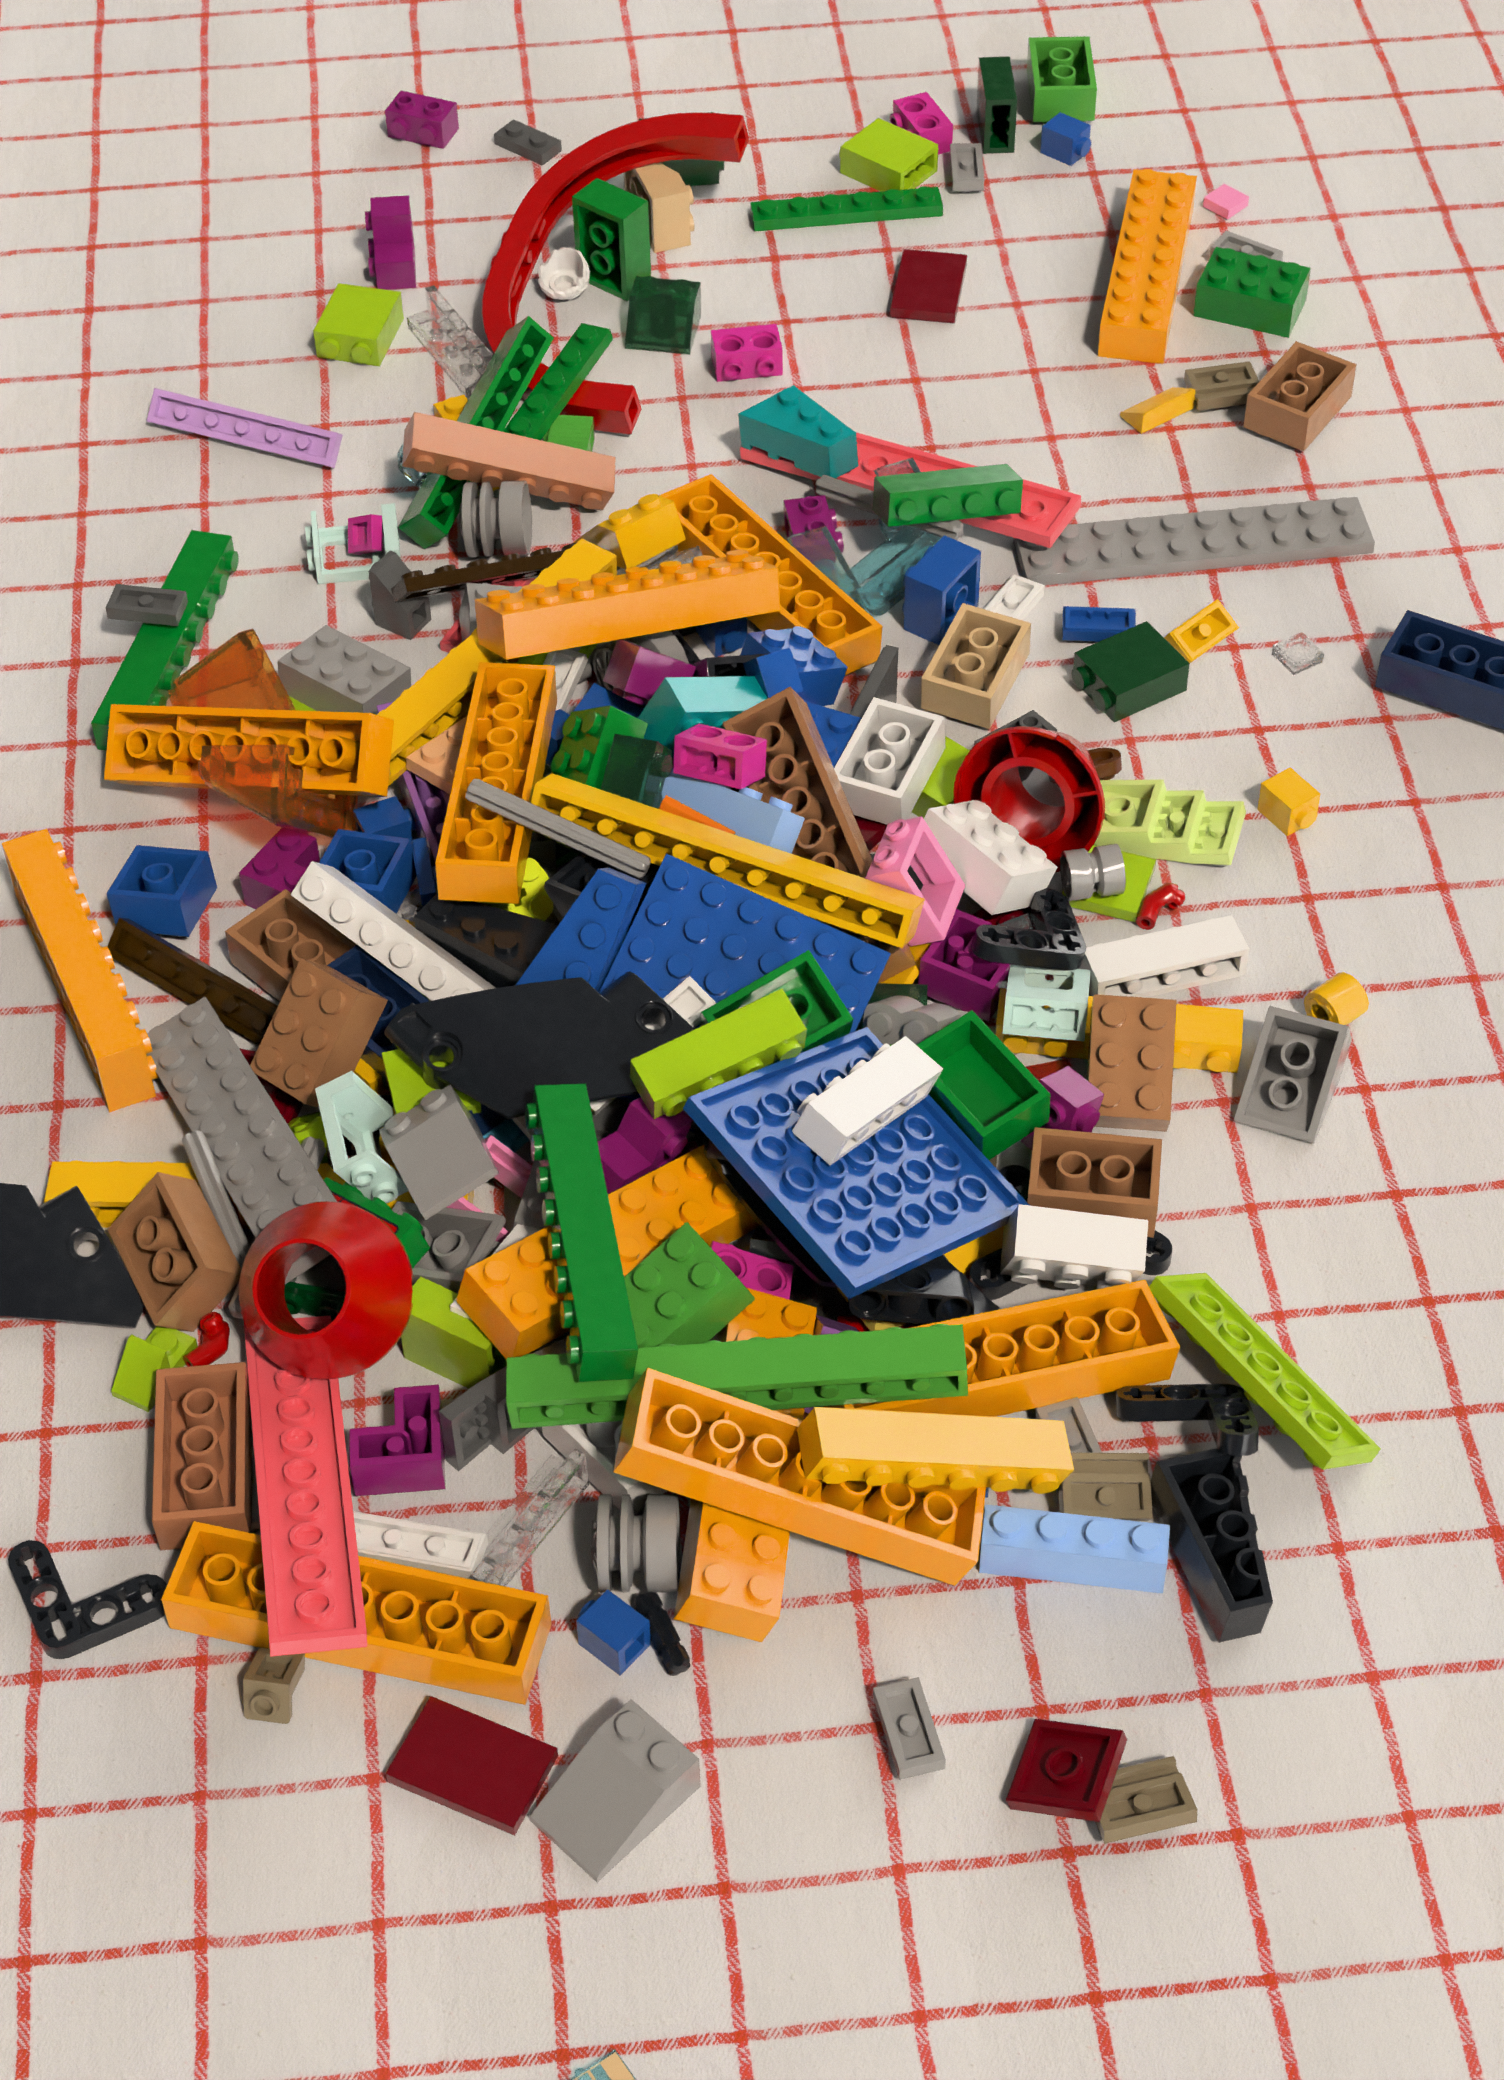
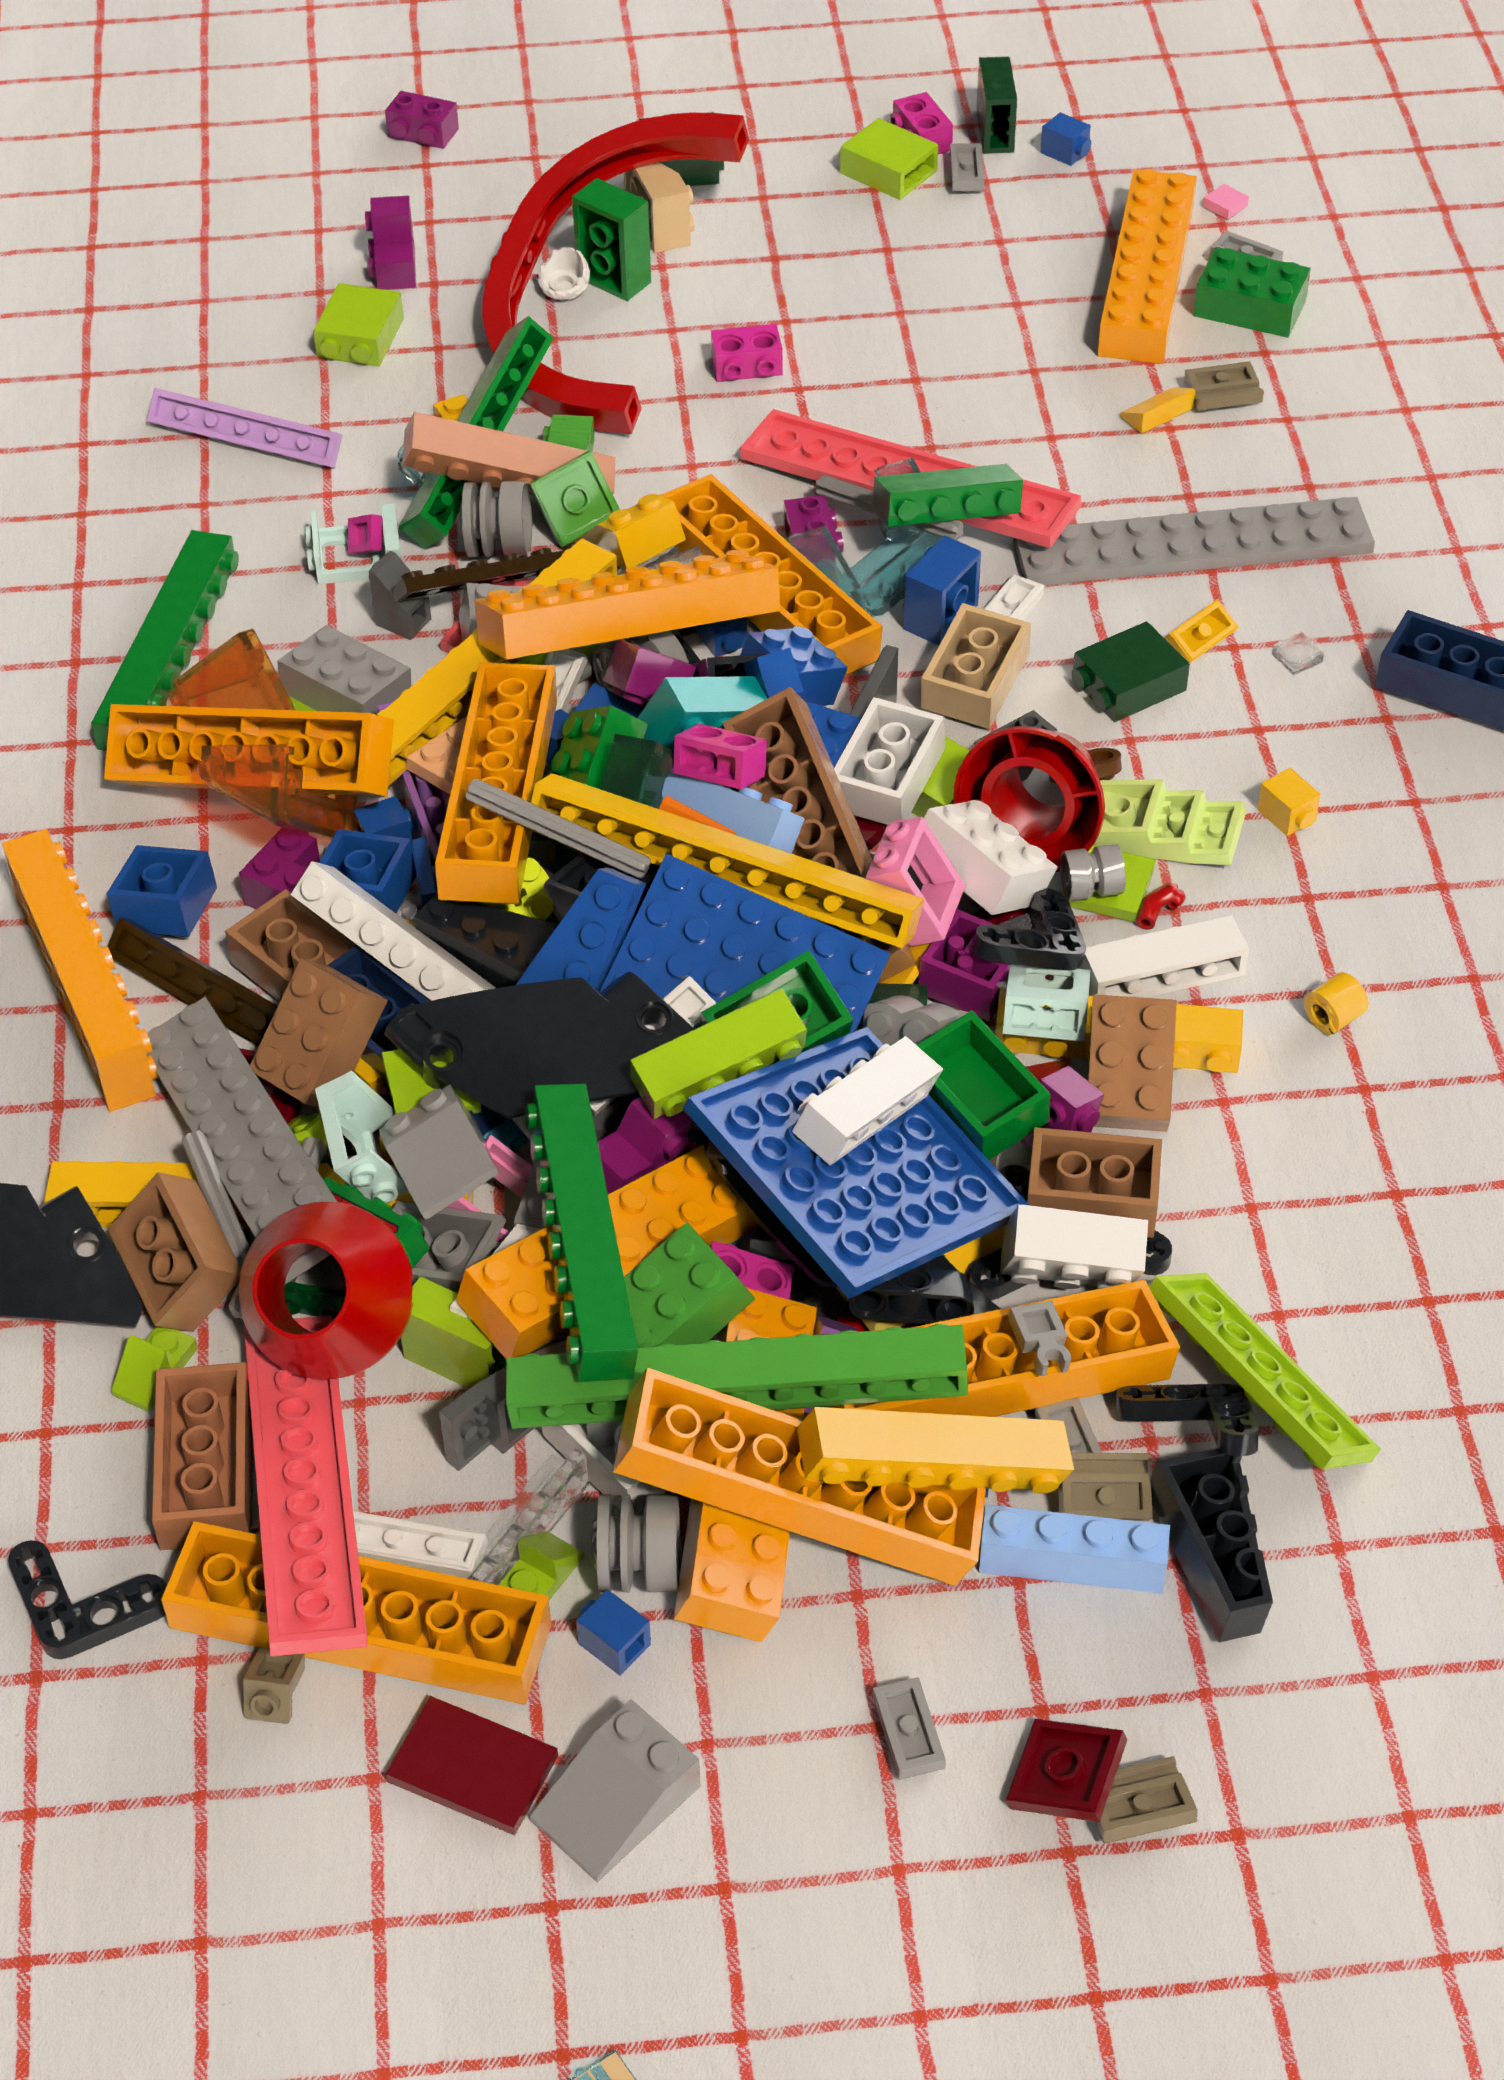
(146, 605): dark grey plate -> none
(214, 1341): red arm -> none
(402, 1454): magenta brick -> none
(450, 341): clear fence -> none
(527, 142): dark grey plate -> none
(542, 1564): none -> lime slope
(560, 382): green plate -> none
(574, 498): none -> bright green tile
(663, 315): clear green slope -> none
(663, 1634): black axle -> none
(800, 431): teal wedge -> none
(846, 208): green plate -> none
(928, 286): dark red tile -> none
(1040, 1330): none -> light grey plate
(1061, 78): bright green brick -> none
(1095, 622): blue plate -> none
(1293, 1074): light grey slope -> none
(1299, 396): medium nougat brick -> none

